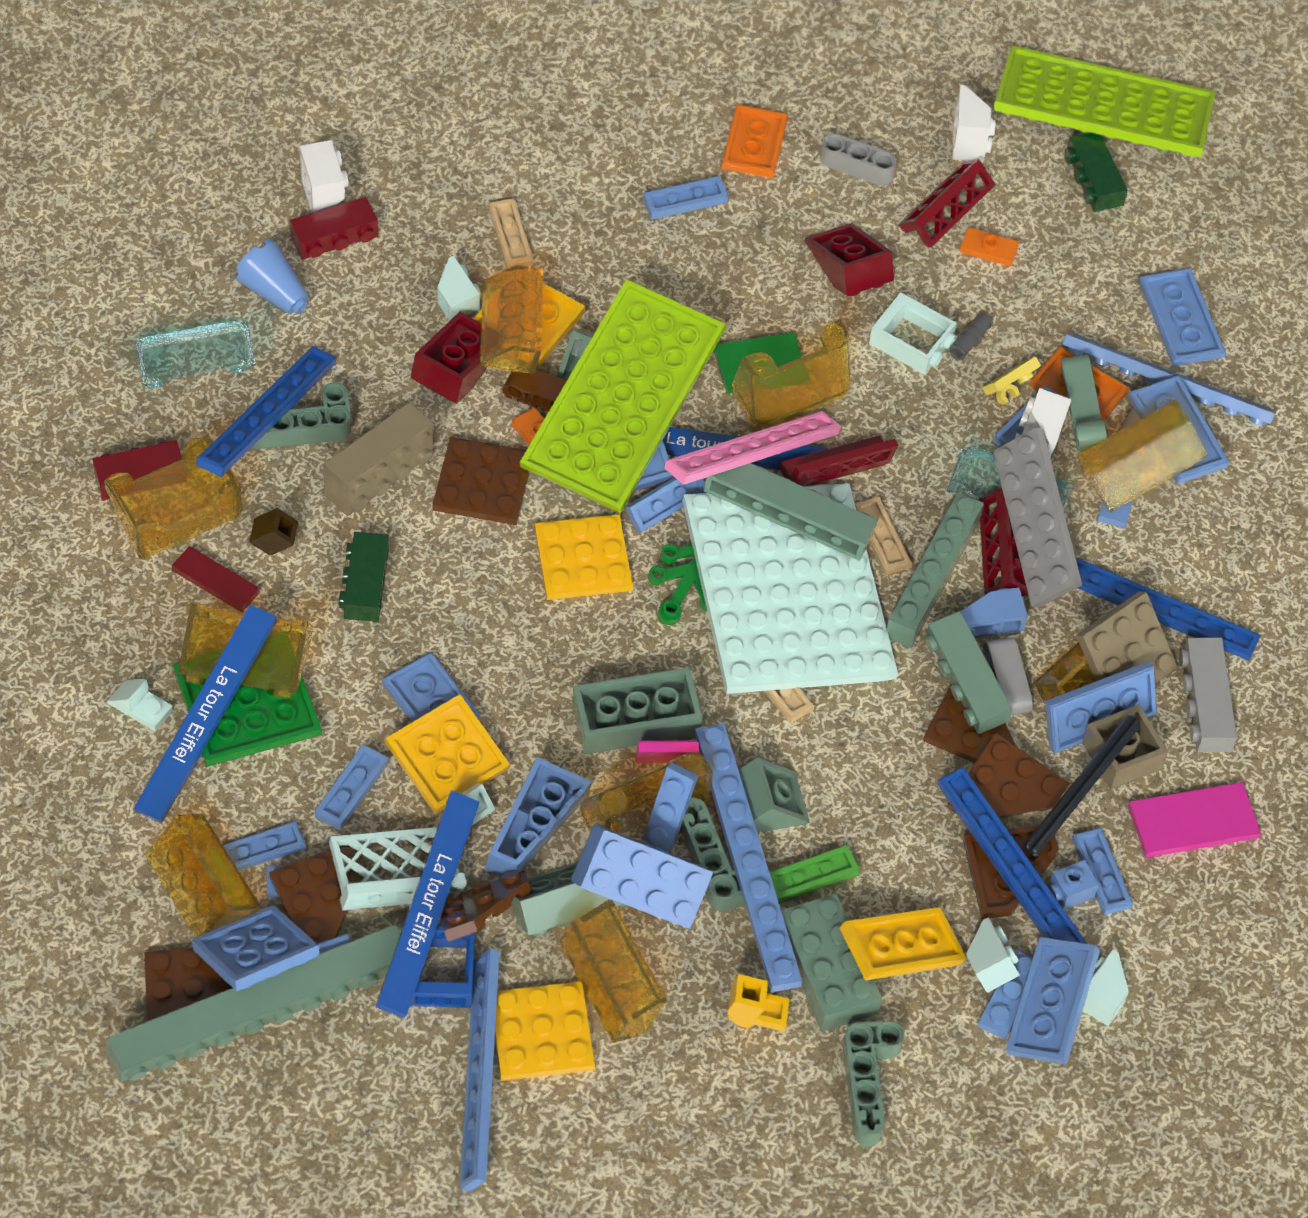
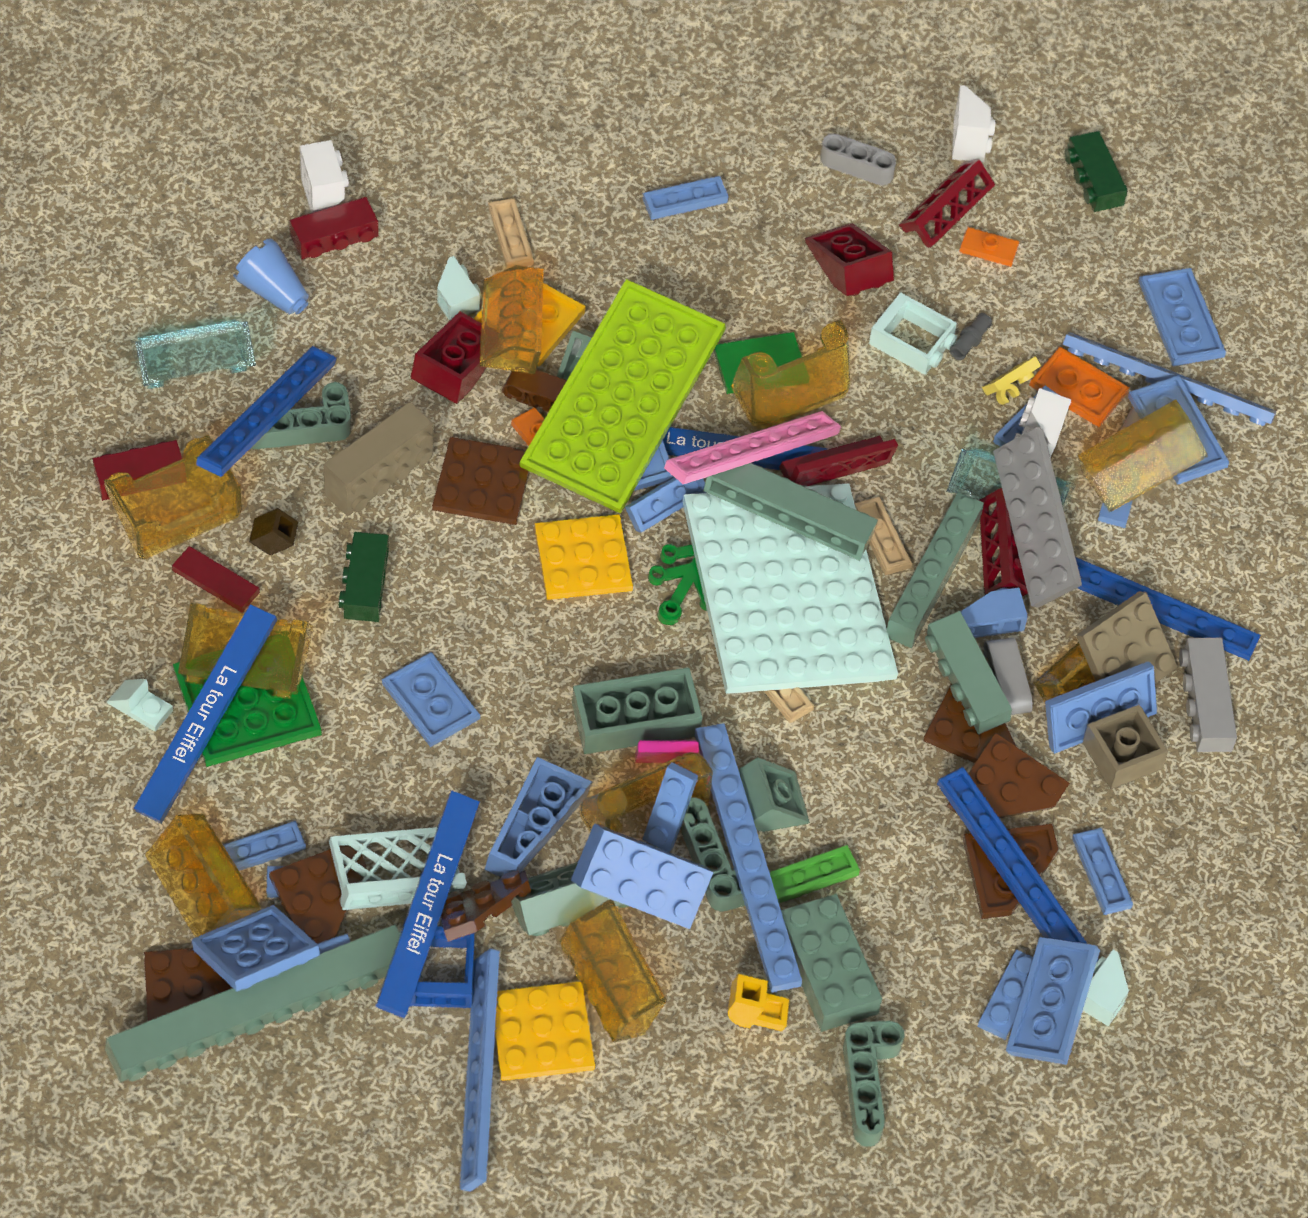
(351, 787): medium blue plate -> none
(447, 752): yellow plate -> none
(485, 806): light aqua plate -> none
(754, 141): orange tile -> none
(902, 943): yellow plate -> none
(990, 958): light aqua slope -> none
(1073, 884): medium blue brick -> none
(1081, 785): black axle -> none
(1084, 406): sand green beam -> none
(1105, 101): lime plate -> none
(1194, 819): dark pink tile -> none

